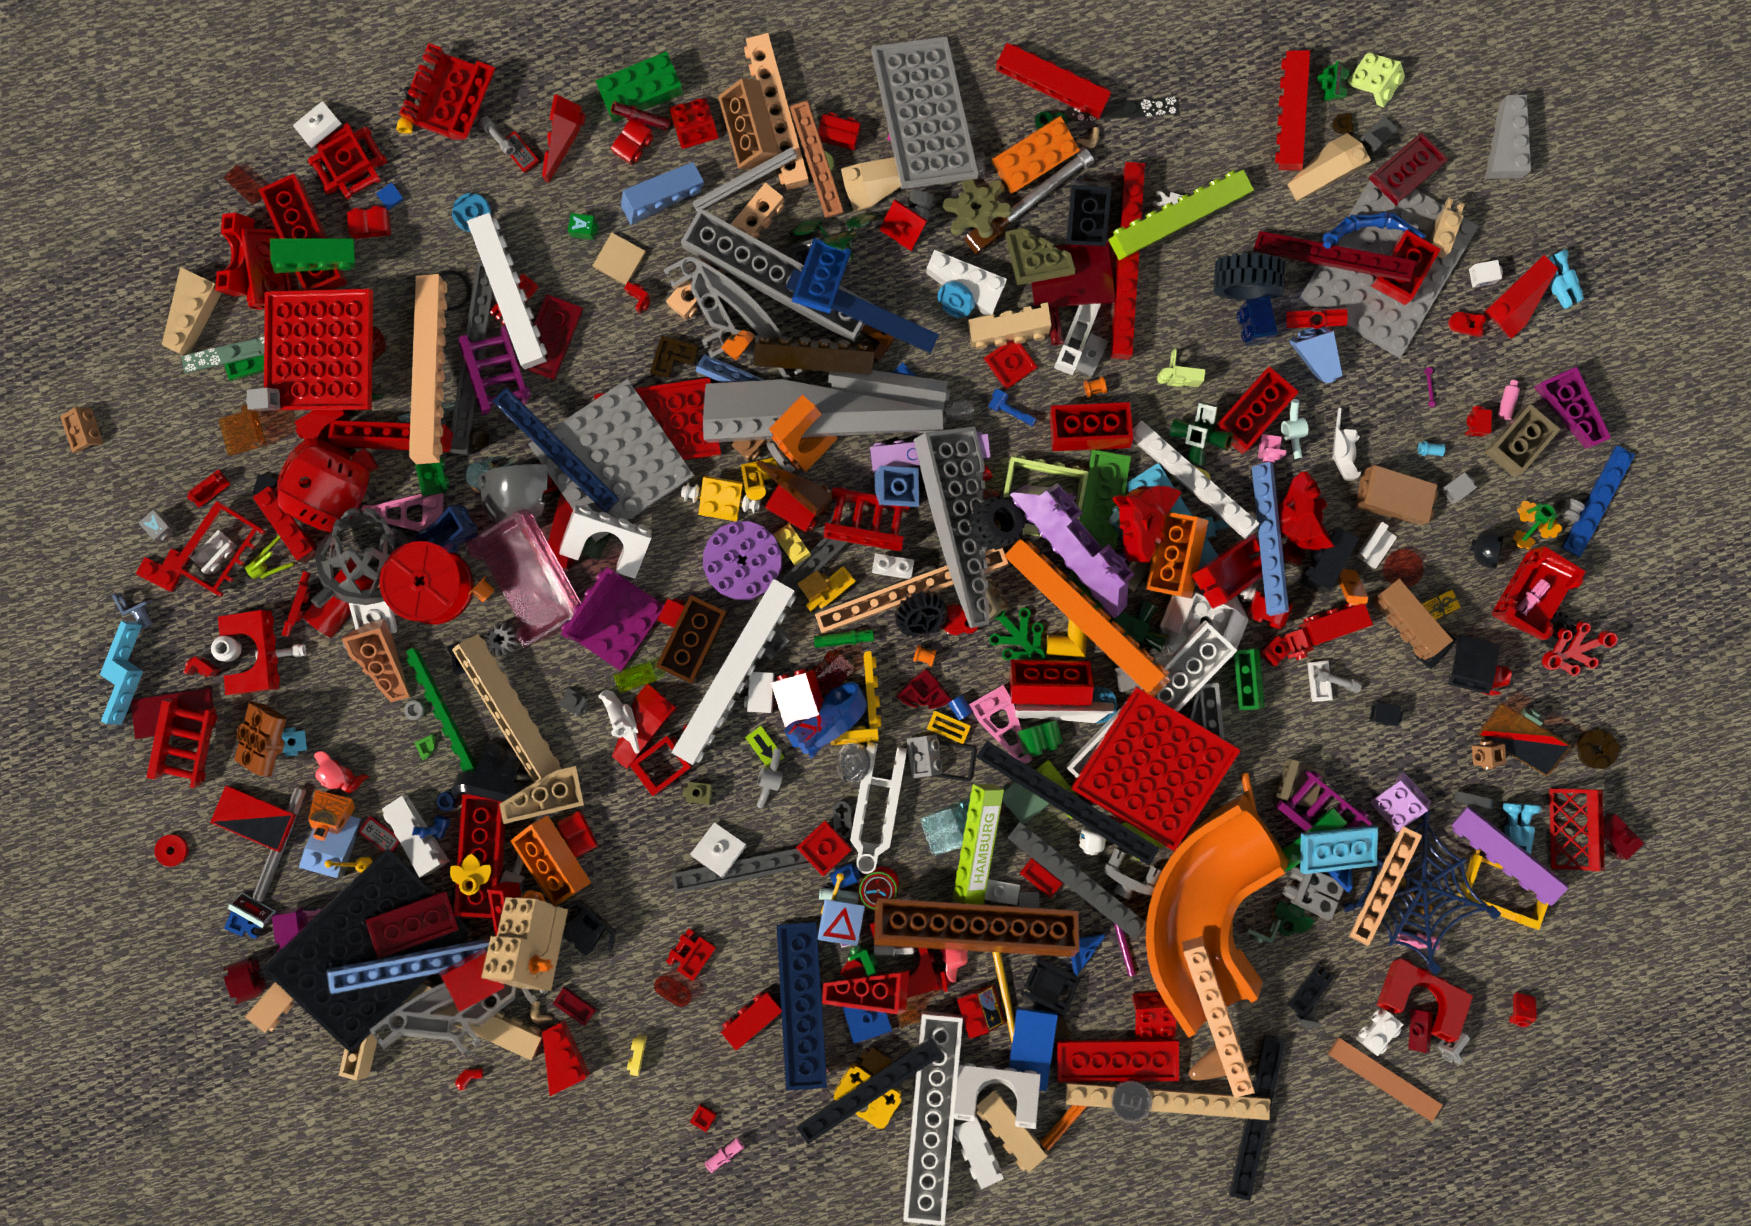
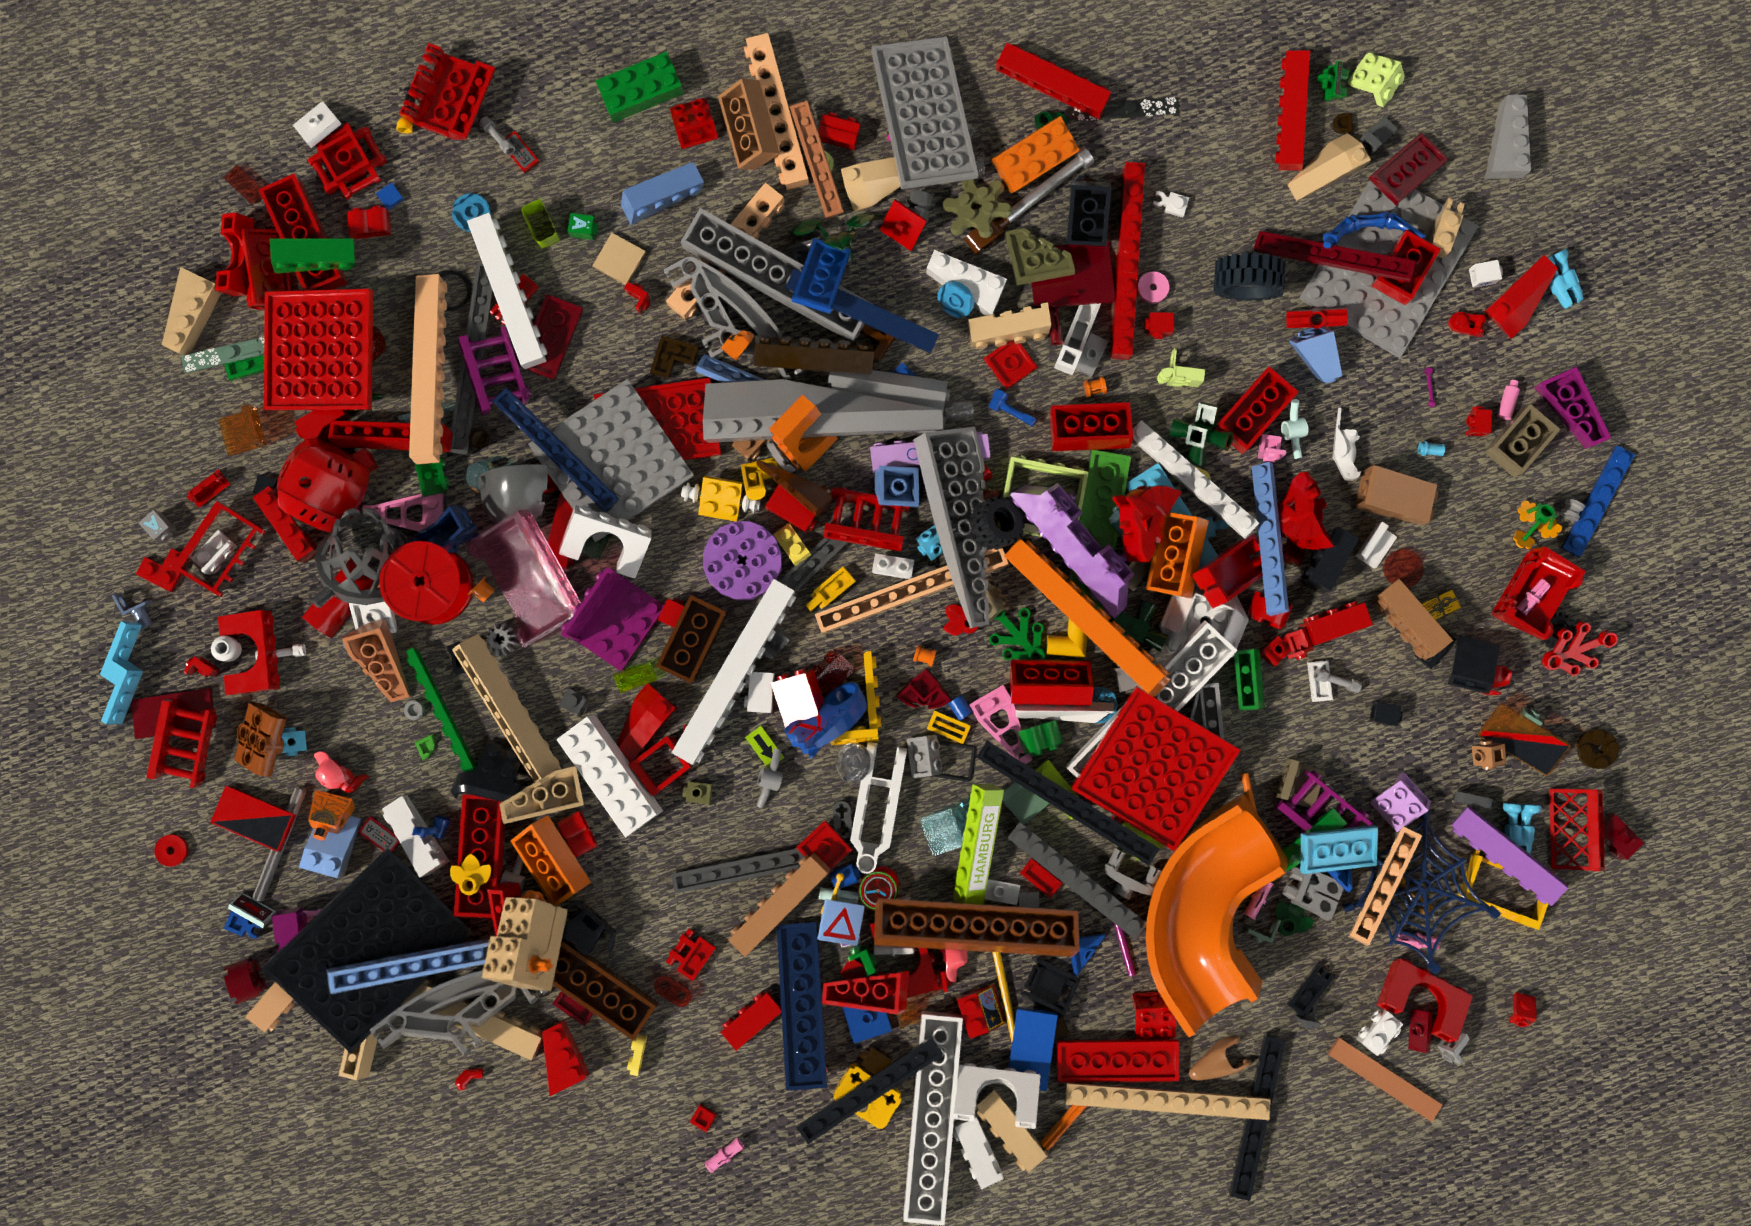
(81, 428): medium nougat bracket -> none
(257, 566): lime plant -> none
(263, 399): light grey brick -> none
(295, 612): red plate -> none
(360, 865): yellow hinge -> none
(411, 924): dark red plate -> none
(446, 801): dark blue plate -> none
(466, 981): red brick -> none
(530, 209): none -> lime piece
(535, 1014): tan animal -> none
(566, 125): red wedge -> none
(602, 991): none -> reddish brown brick
(609, 775): none -> white brick
(621, 718): white animal -> none
(632, 113): dark red pin -> none
(632, 141): red brick -> none
(718, 850): white plate -> none
(745, 179): light grey axle -> none
(783, 900): none -> medium nougat brick
(814, 585): pearl gold brick -> none
(844, 638): green pin -> none
(909, 612): black gear -> none
(929, 543): none -> medium azure brick
(1091, 841): white head -> none
(1092, 141): tan animal -> none
(1131, 1101): clear tile -> none
(1149, 295): none -> bright pink piece
(1159, 324): none -> red brick
(1181, 214): lime brick -> none
(1218, 1016): light nougat brick -> none
(1248, 594): white plate -> none
(1257, 321): clear blue brick -> none
(1257, 901): none -> bright pink pin
(1352, 587): orange tile -> none
(1458, 487): light grey brick -> none
(1488, 547): black cylinder -> none

